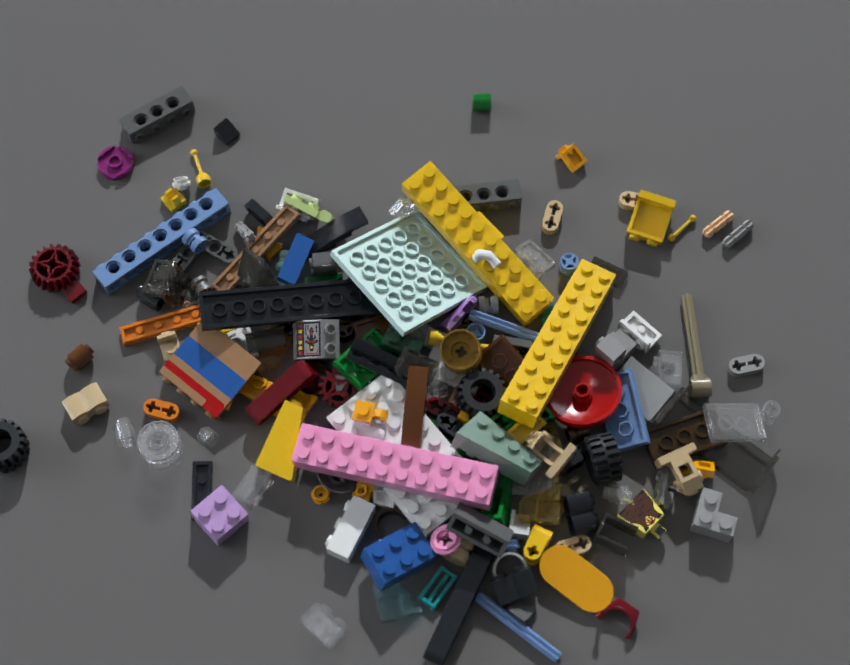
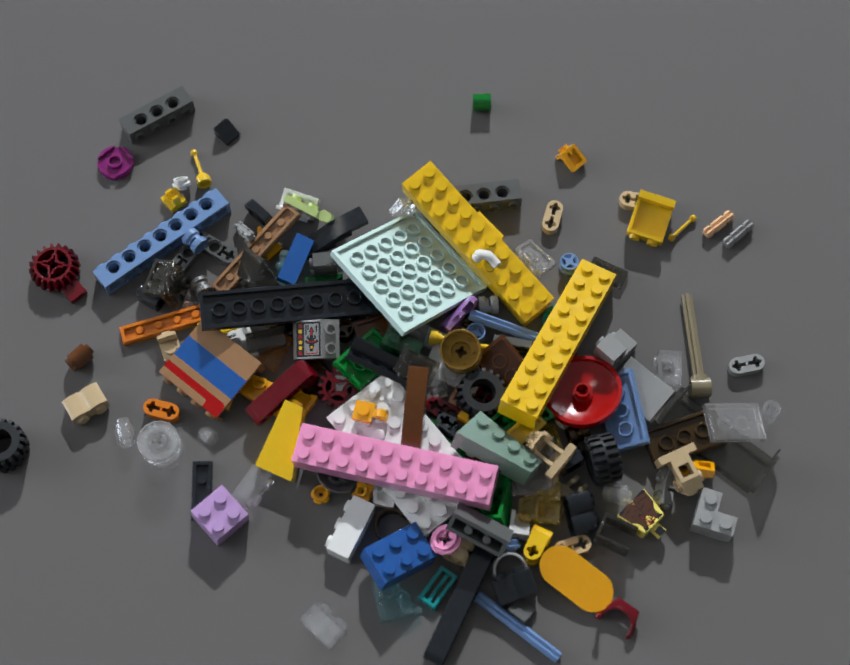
(640, 331): white bracket -> none

